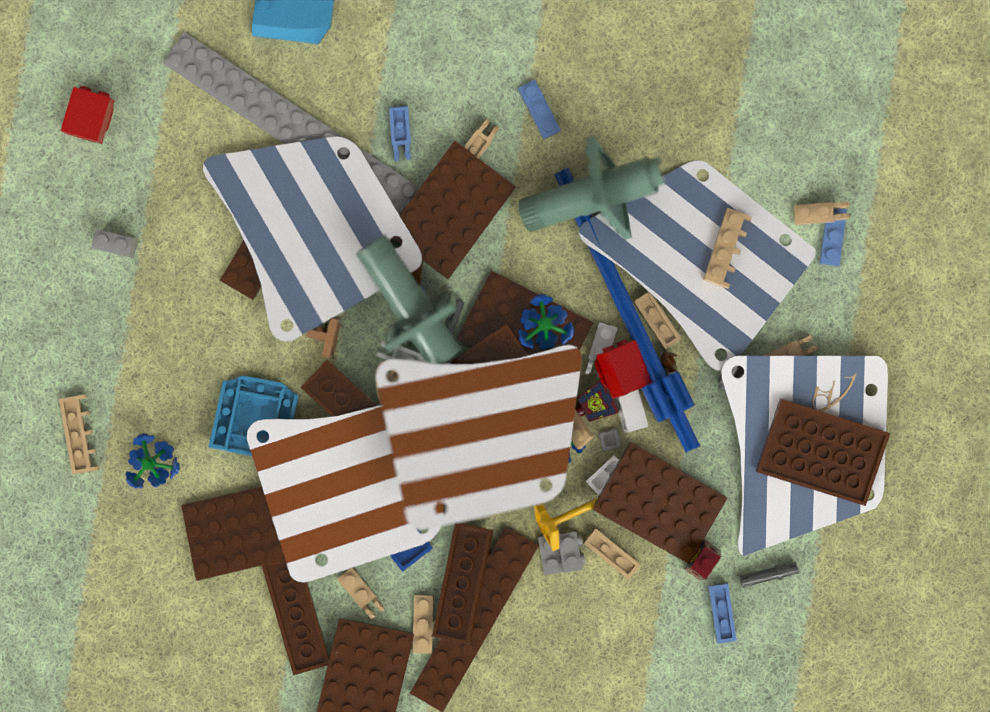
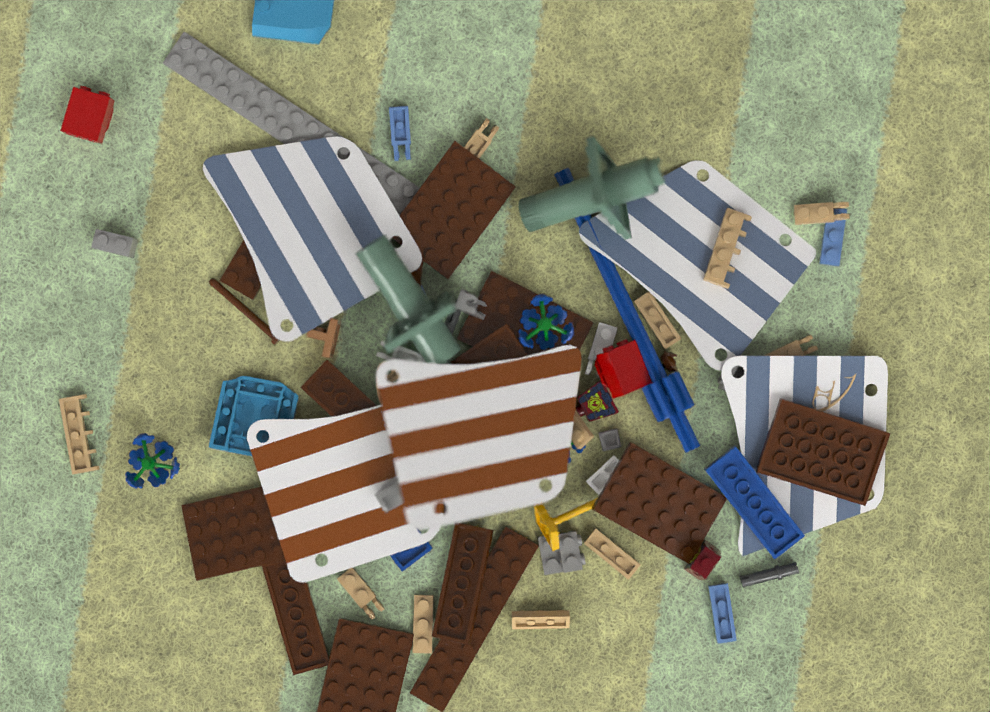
(242, 308): none -> reddish brown bar
(390, 497): none -> light grey hinge
(468, 303): none -> light grey hinge
(539, 109): medium blue plate -> none
(541, 619): none -> tan plate
(631, 412): white hinge -> none
(754, 502): none -> blue plate

